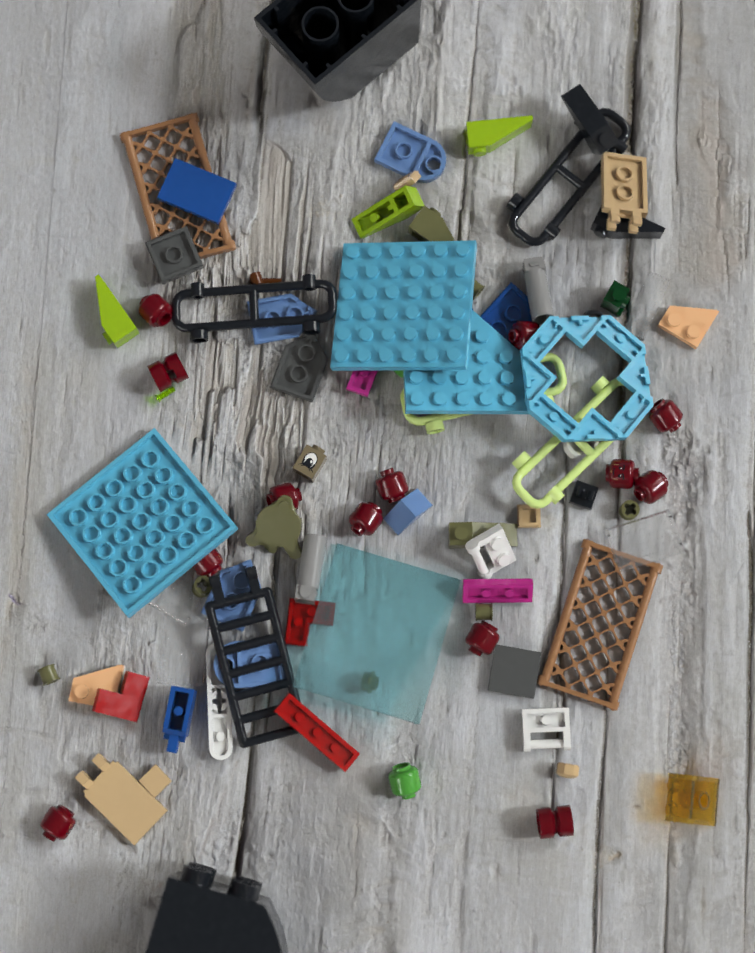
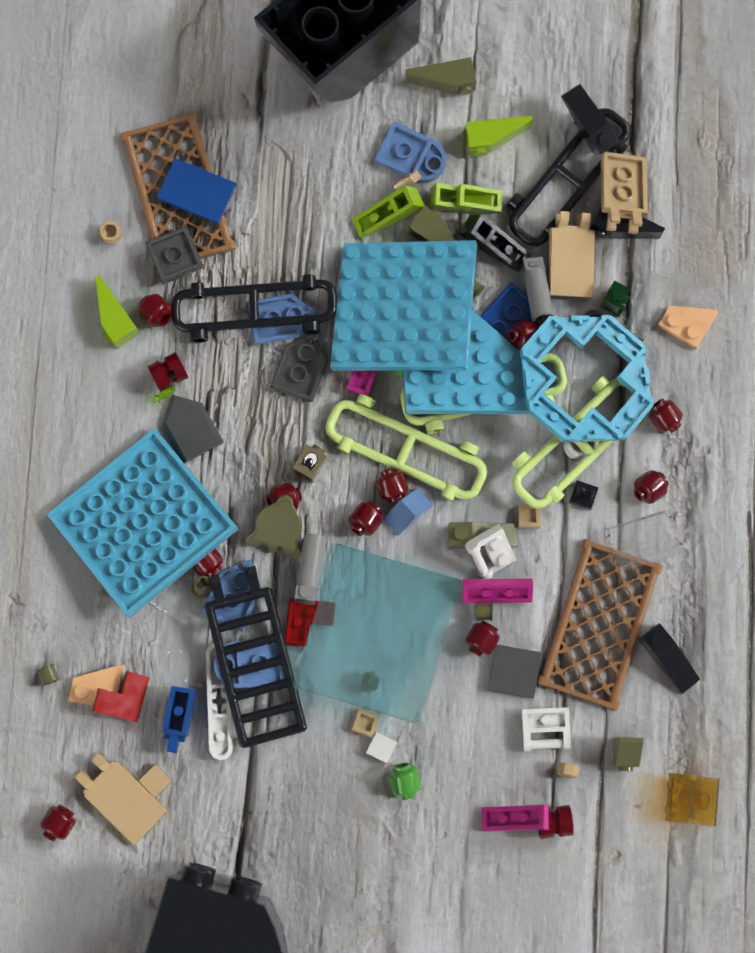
(110, 232): none -> tan tile
(190, 428): none -> dark grey tile
(256, 278): reddish brown hand -> none
(316, 732): red plate -> none
(364, 406): none -> yellowish green bar
(365, 722): none -> tan tile
(381, 747): none -> white tile
(449, 76): none -> olive slope
(465, 199): none -> lime slope
(494, 241): none -> black slope
(515, 818): none -> dark pink plate
(571, 257): none -> tan tile
(621, 473): dark red head -> none
(622, 509): olive axle -> none
(627, 752): none -> olive slope
(669, 657): none -> black slope

